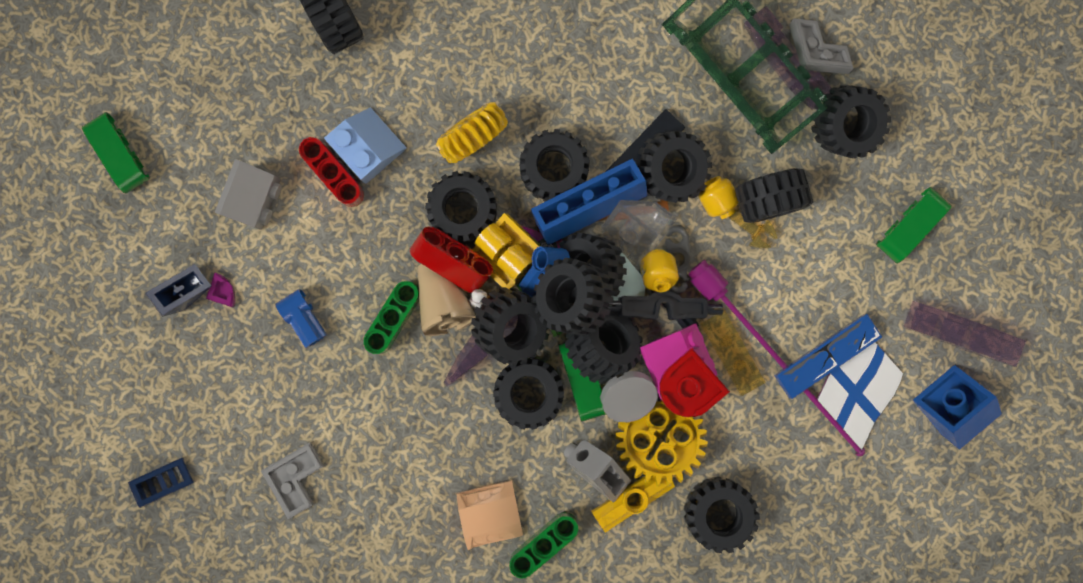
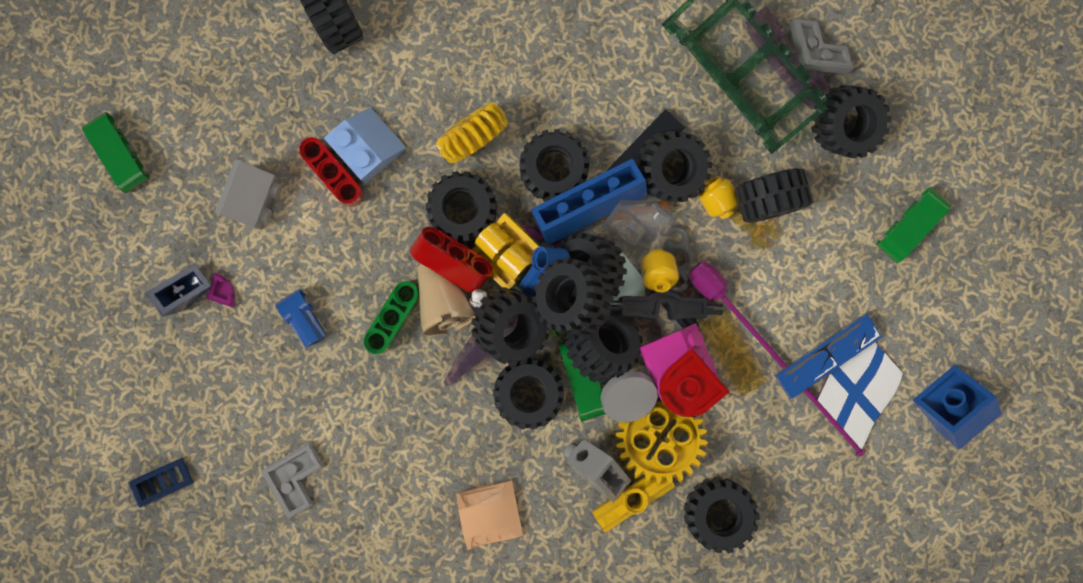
(538, 557): green beam -> none
(964, 334): clear purple slope -> none

